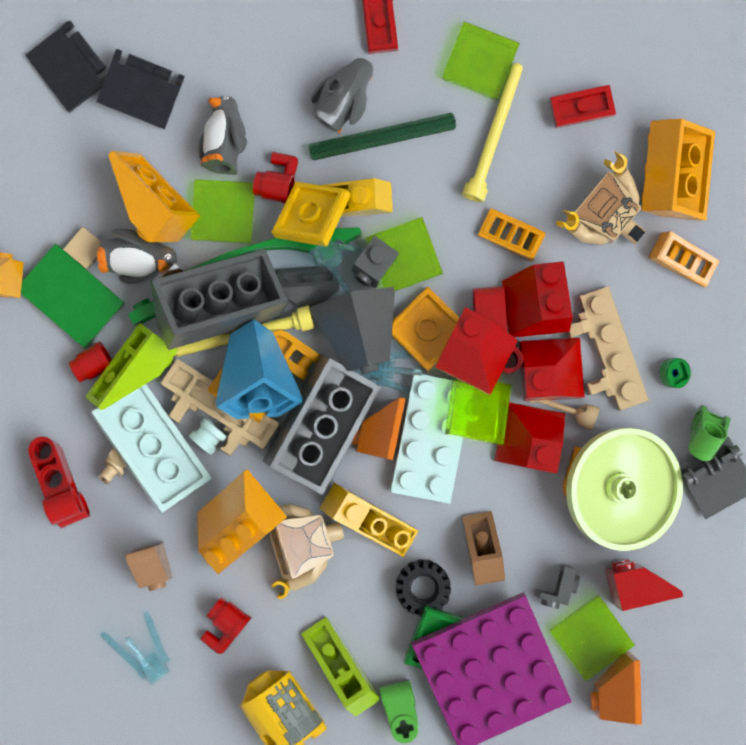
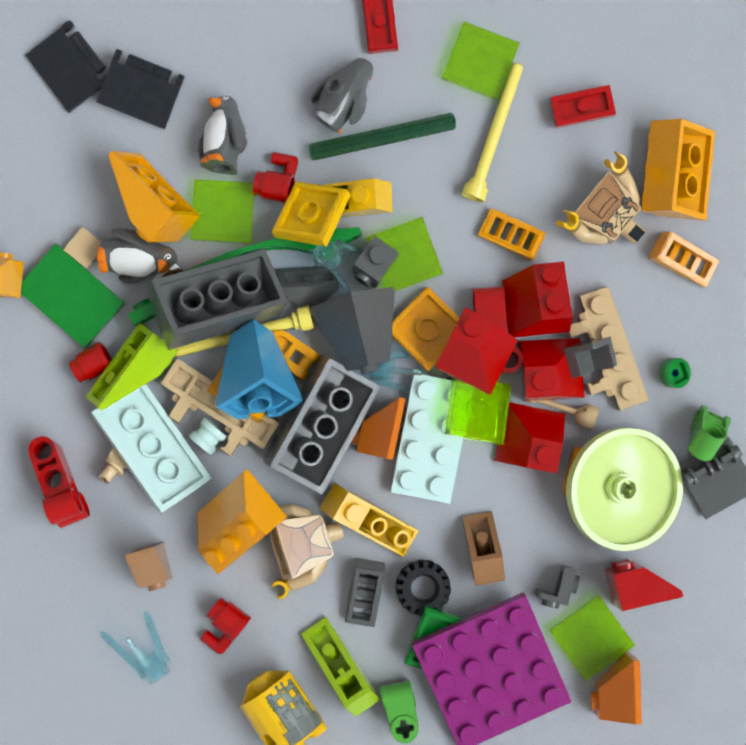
(367, 567): none -> dark grey slope
(590, 356): none -> dark grey panel

